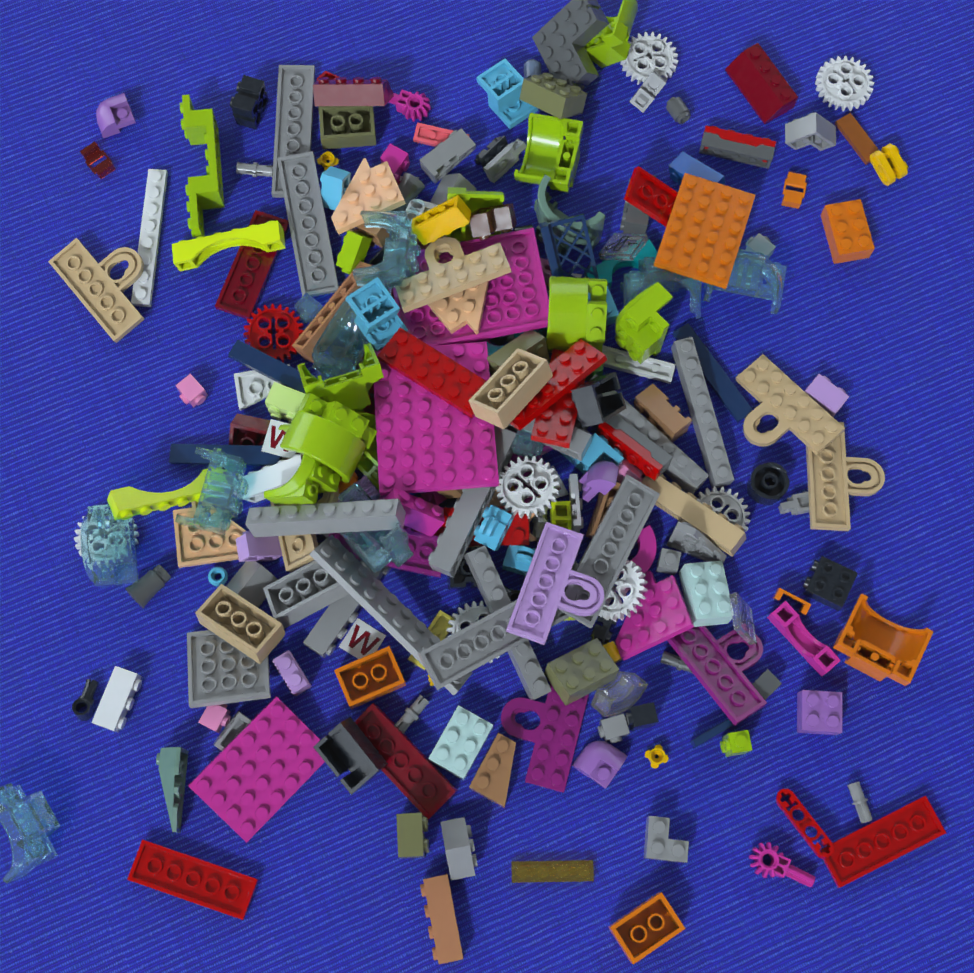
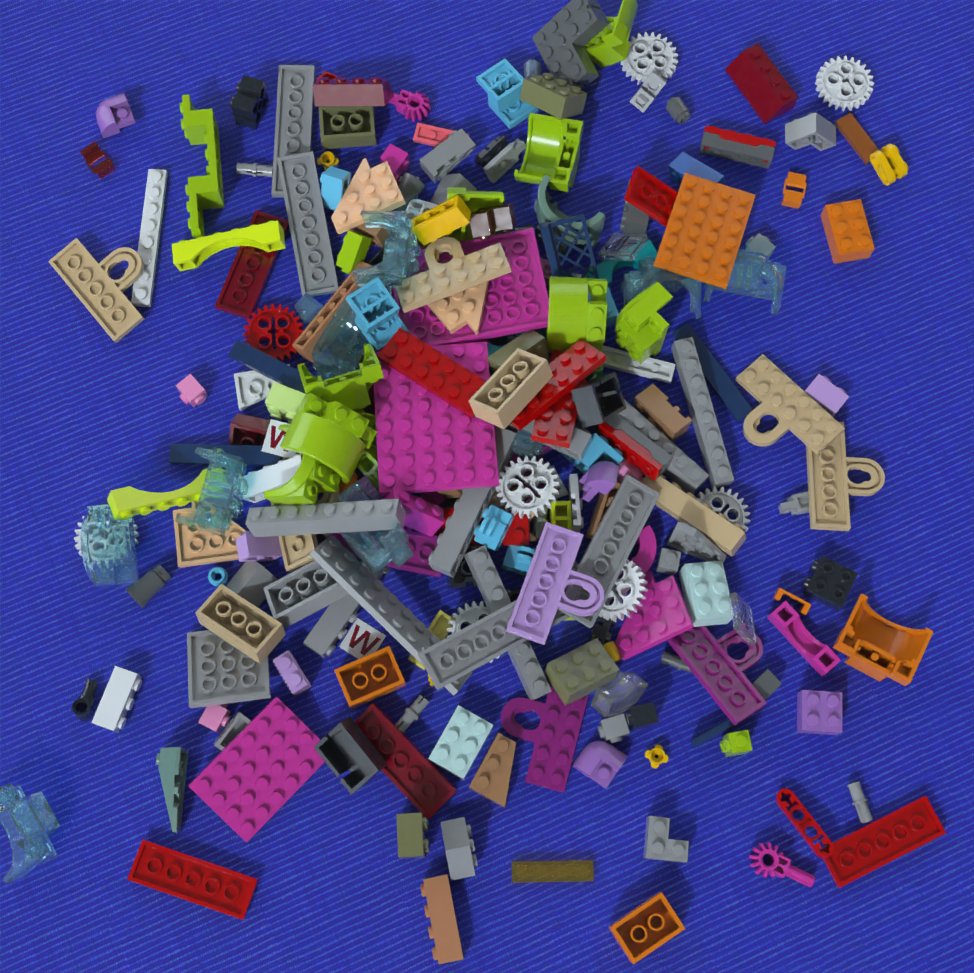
(760, 491): black brick -> none

